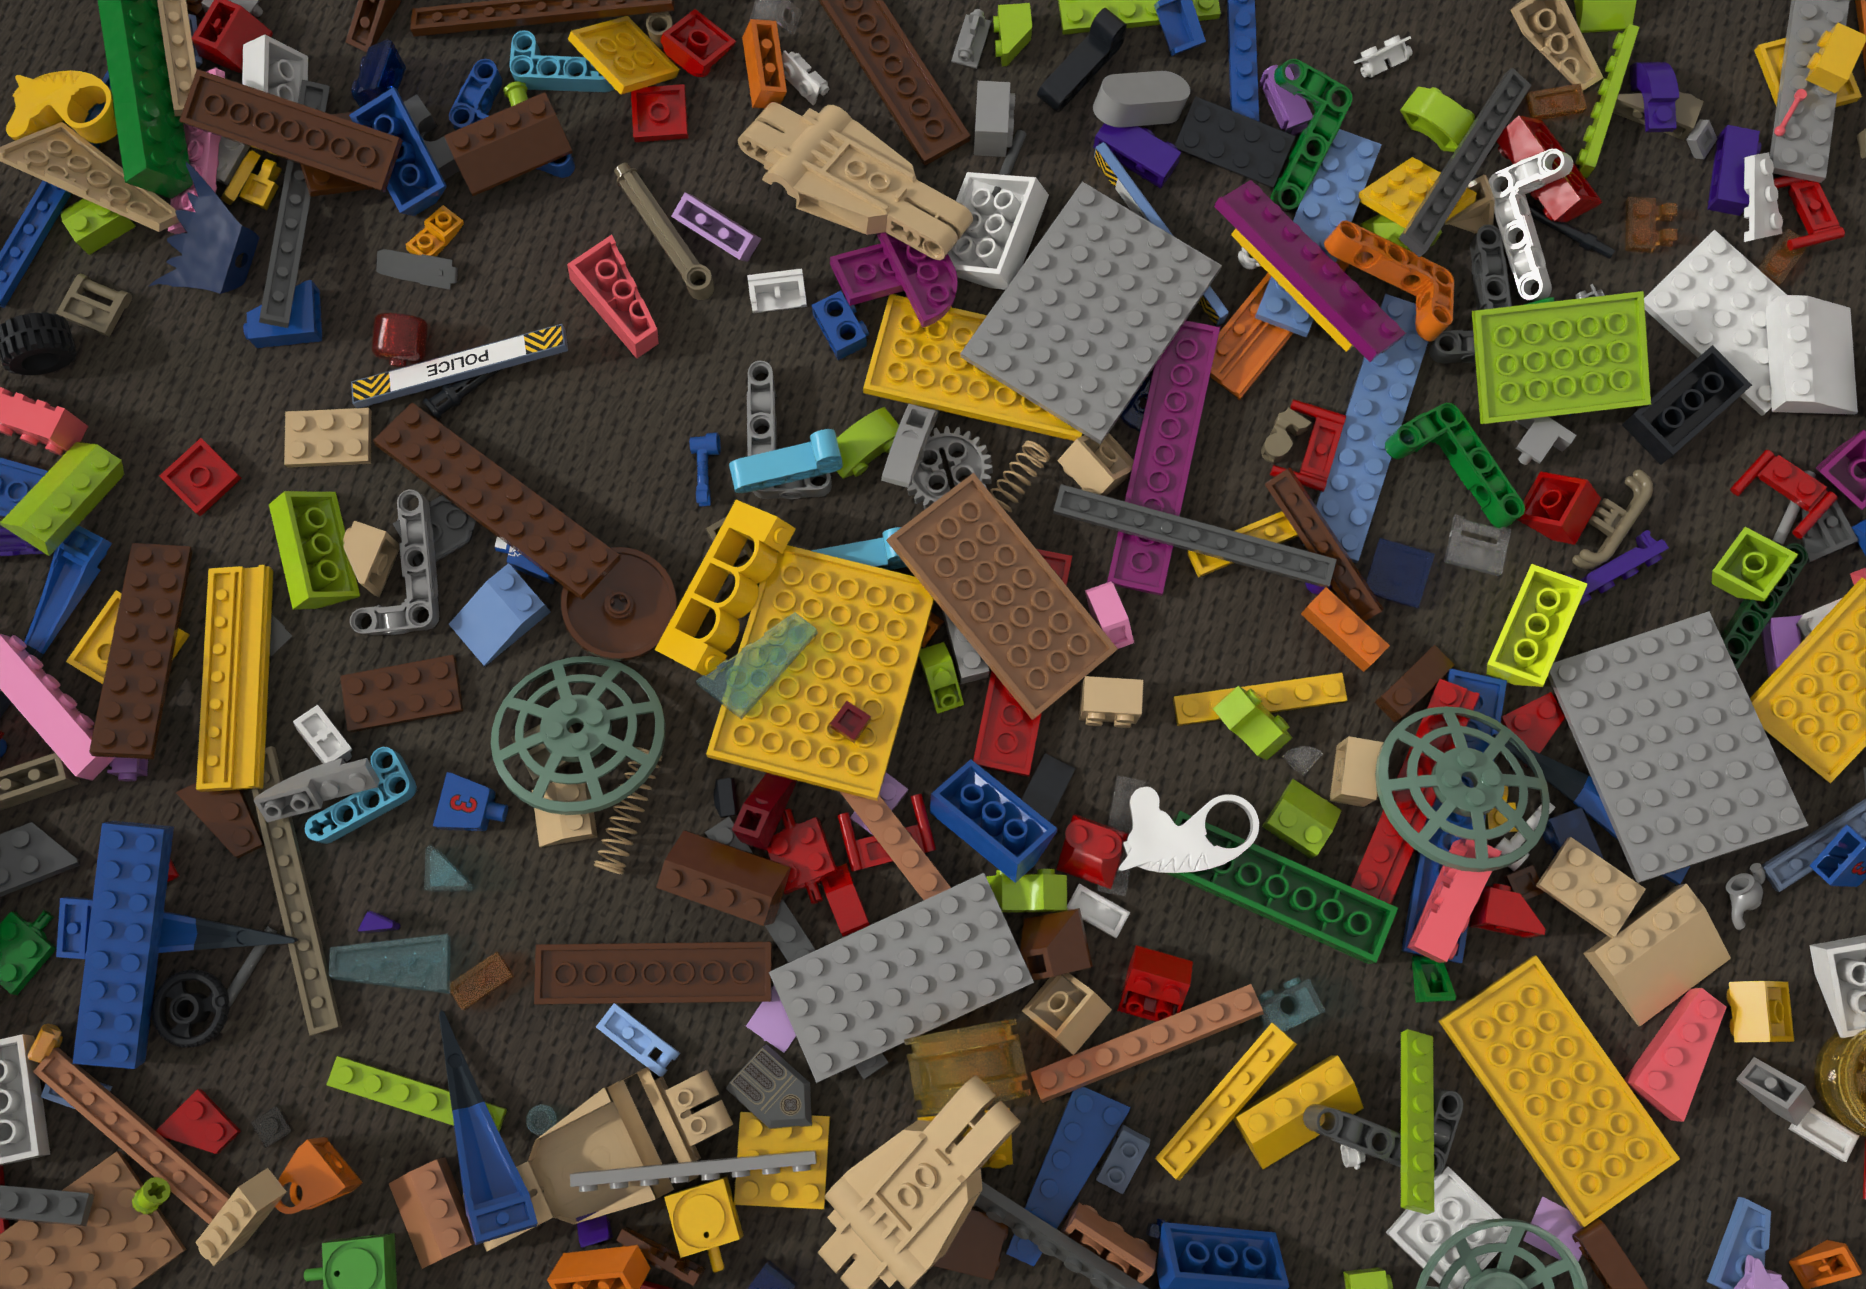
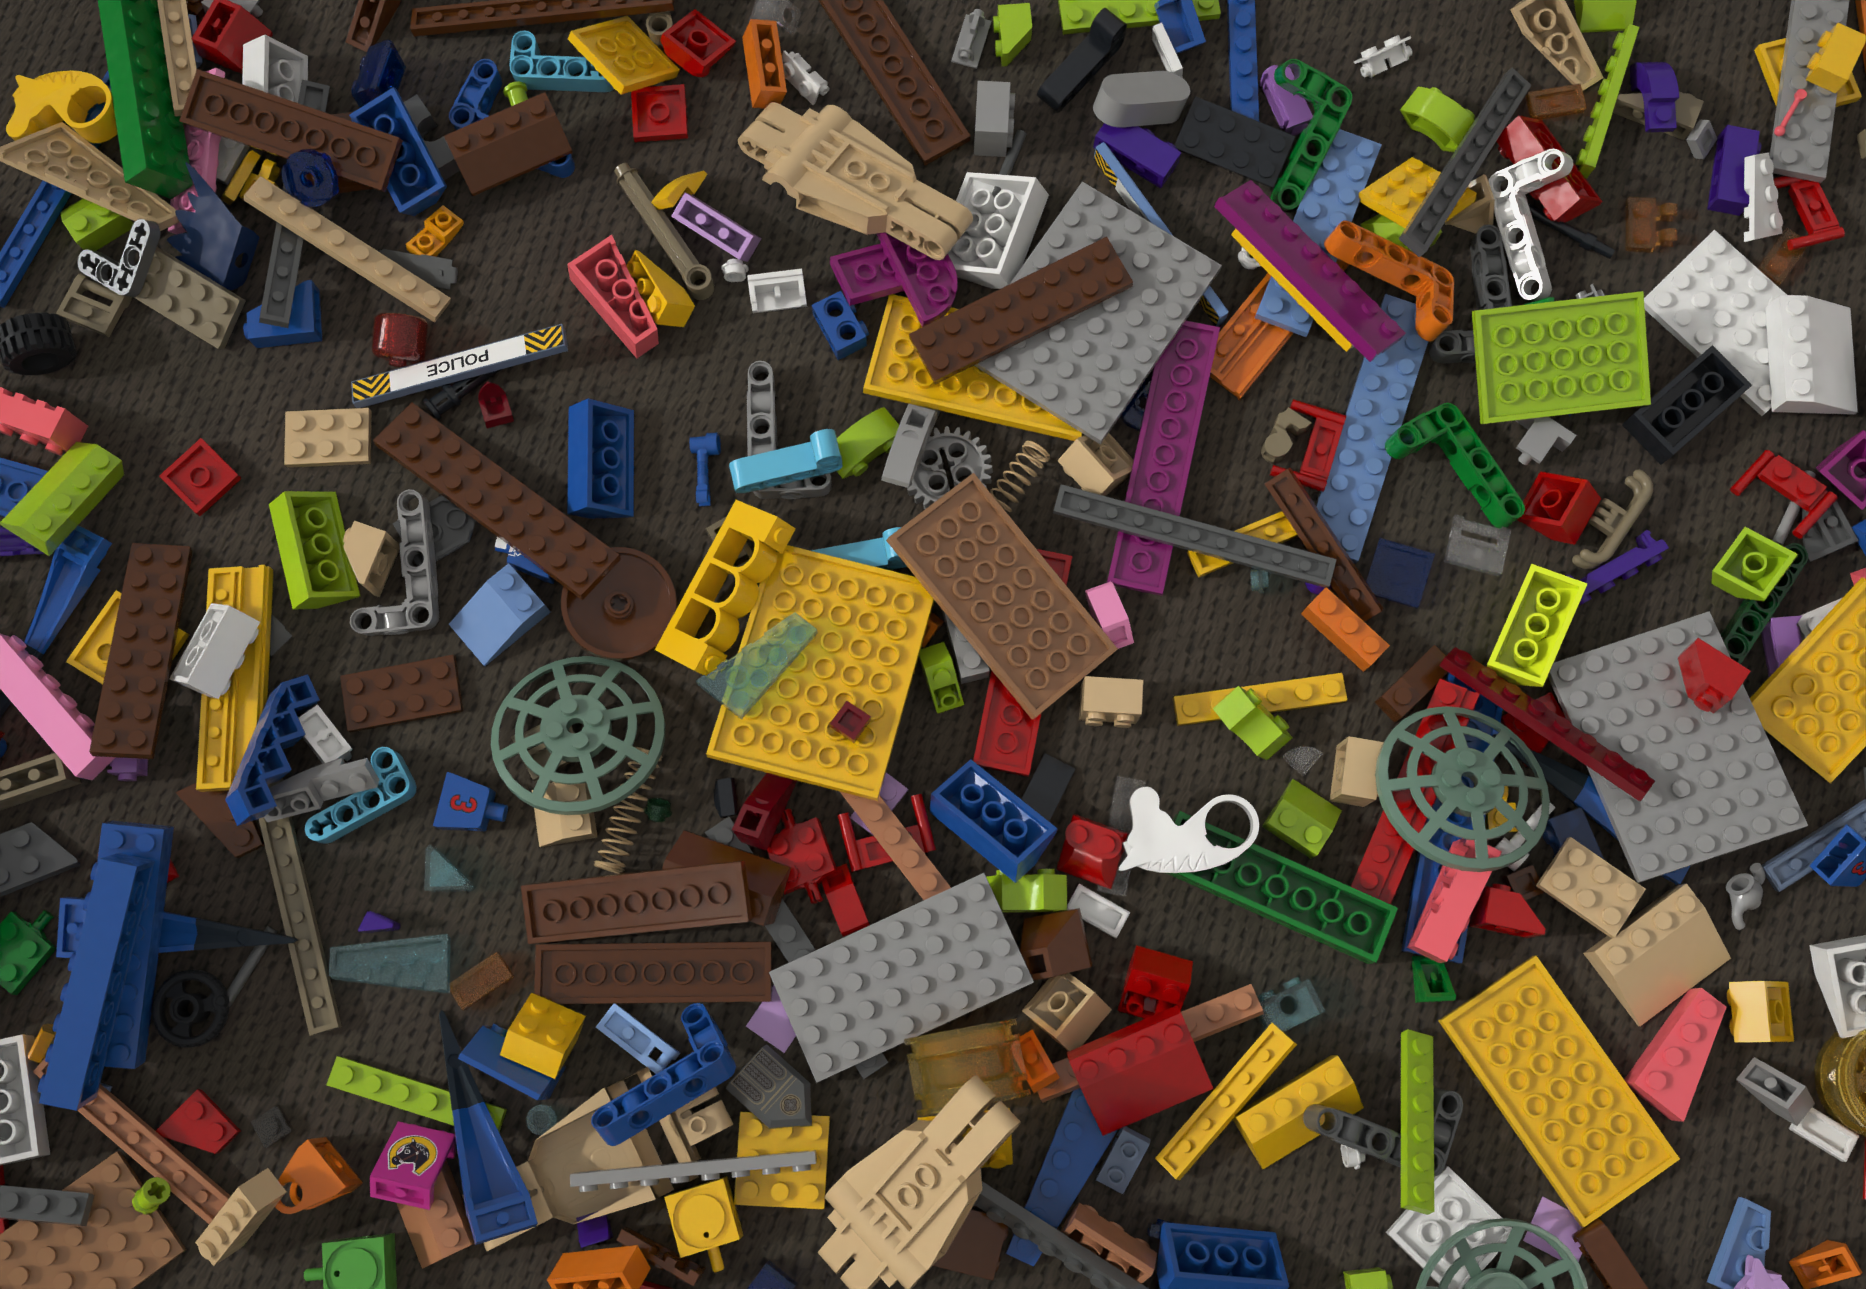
(95, 981): none -> blue brick
(122, 271): none -> dark grey beam
(190, 299): none -> dark tan plate
(215, 650): none -> white slope
(264, 758): none -> blue brick
(320, 167): none -> clear blue plate
(347, 249): none -> tan plate
(411, 1165): none -> dark pink panel
(484, 1054): none -> blue slope
(494, 405): none -> dark red plate
(542, 1035): none -> yellow brick
(600, 460): none -> blue slope
(637, 902): none -> reddish brown plate
(658, 809): none -> clear green plate
(662, 295): none -> yellow slope
(673, 1086): none -> blue beam
(674, 190): none -> yellow slope
(734, 270): none -> white plate
(1020, 310): none -> reddish brown plate
(1037, 1063): none -> orange plate
(1139, 1070): none -> red slope
(1166, 50): none -> white tile
(1259, 580): none -> clear light blue plate
(1547, 723): none -> dark red plate
(1710, 675): none -> red slope

